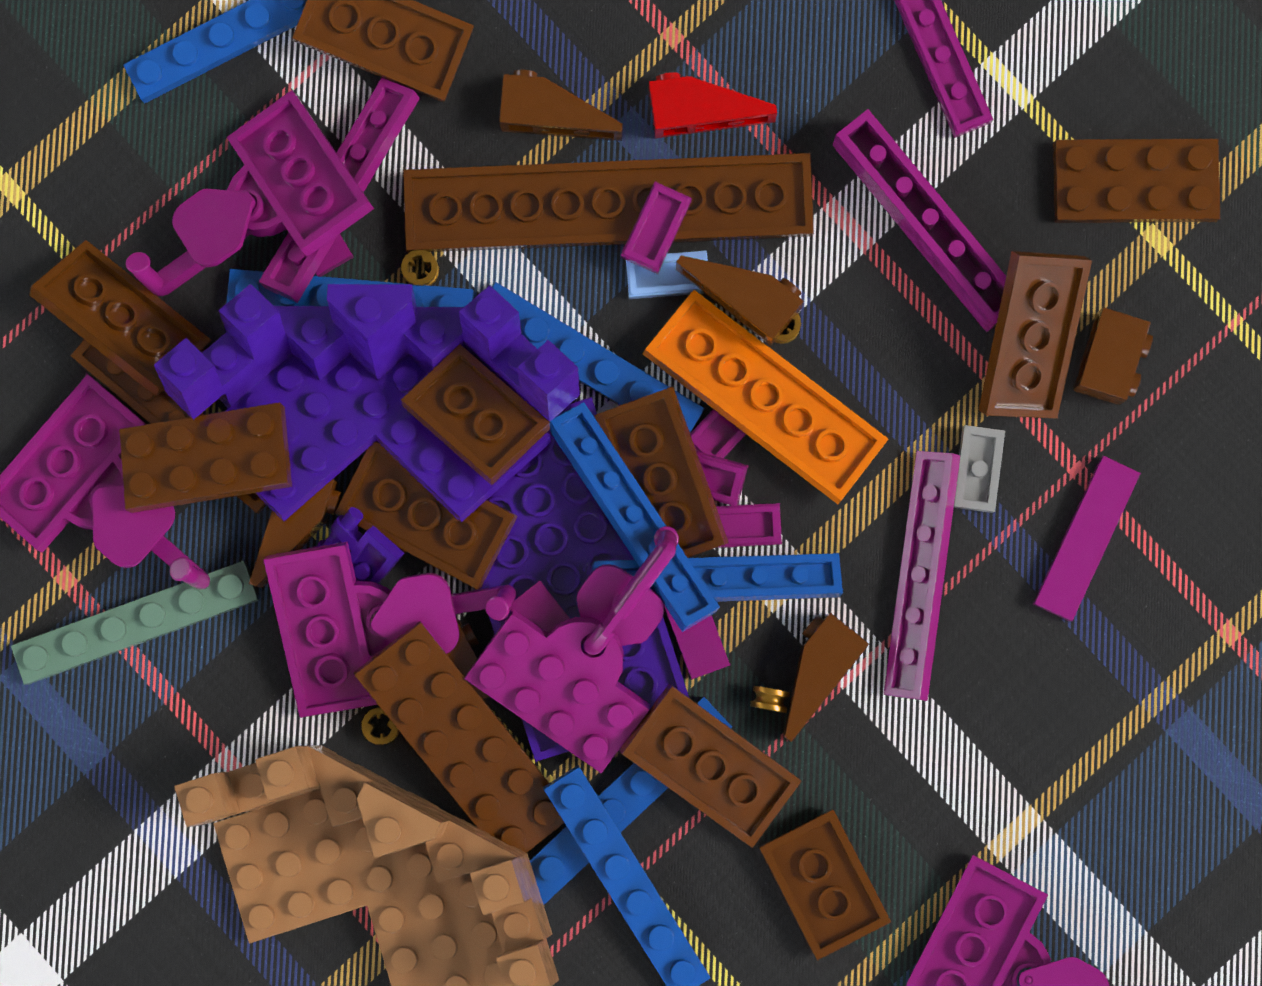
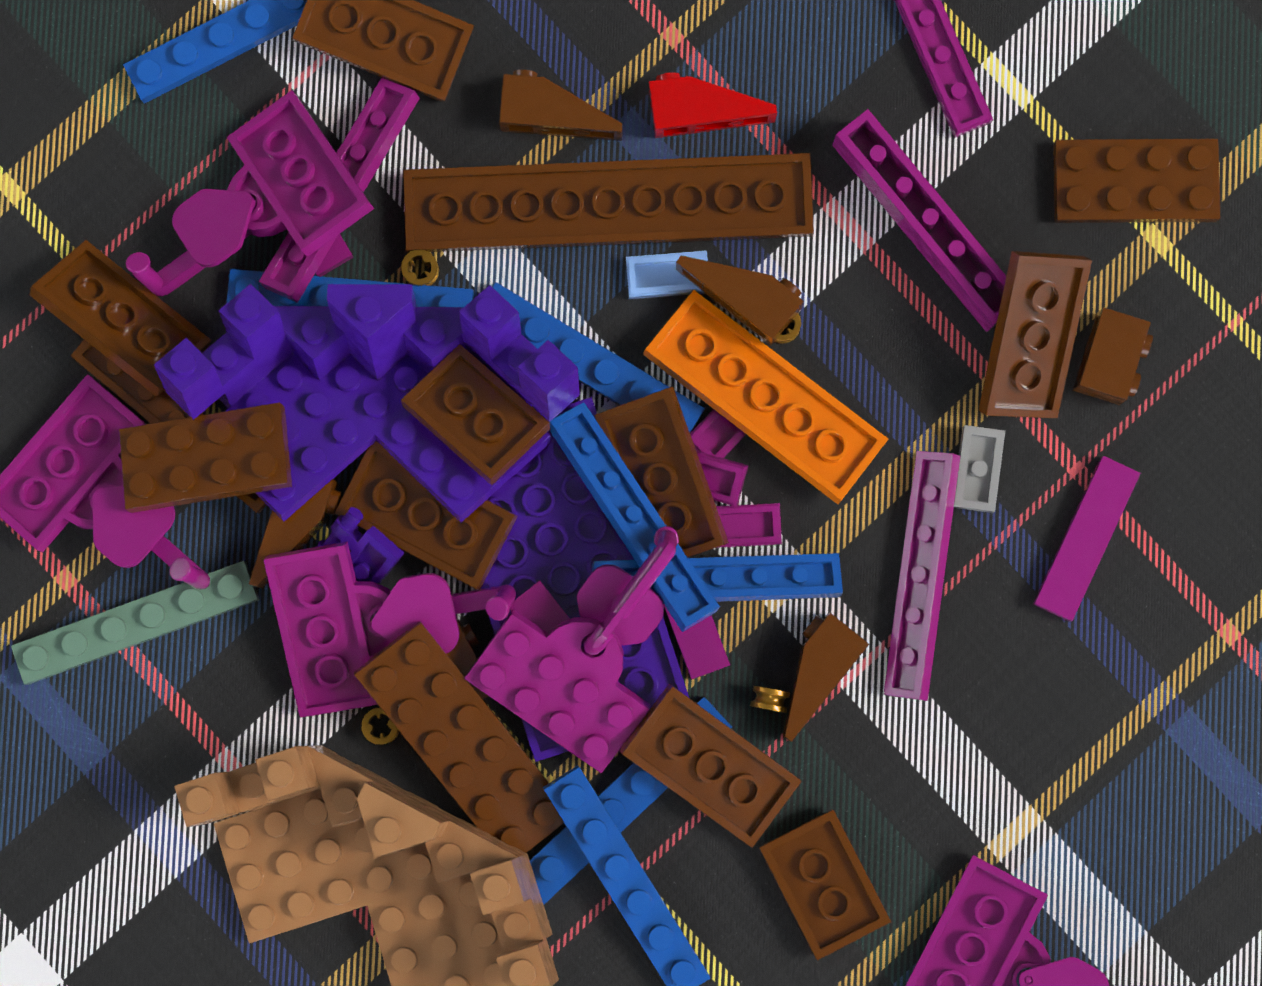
(656, 227): magenta tile -> none

